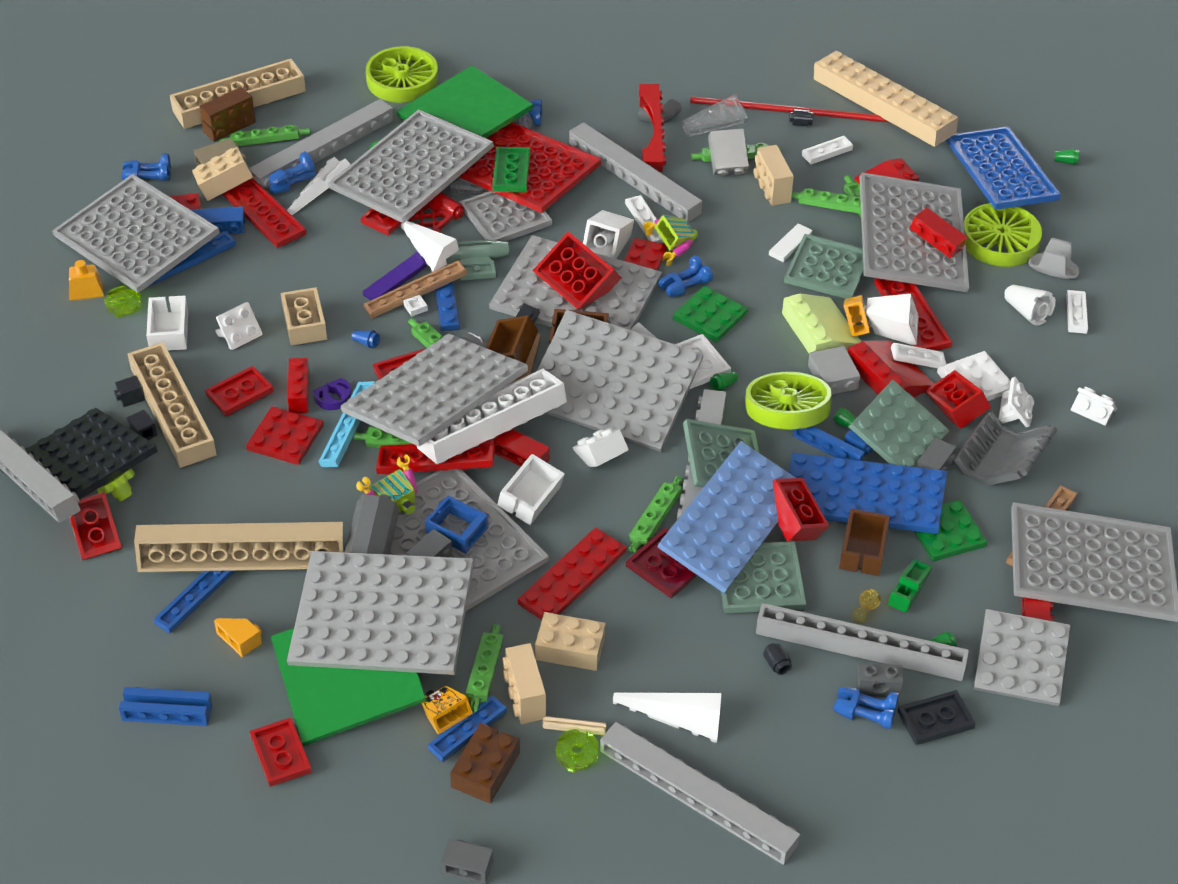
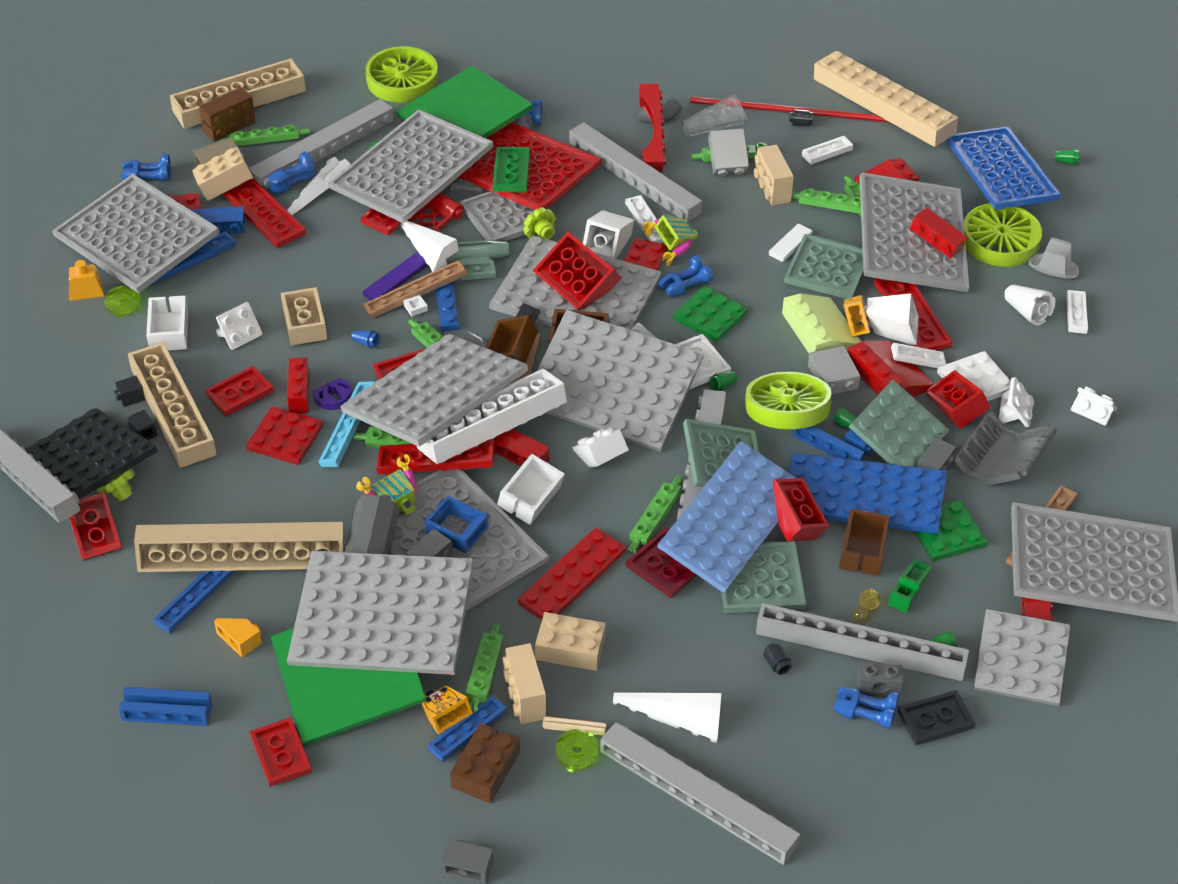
(540, 224): none -> lime plant

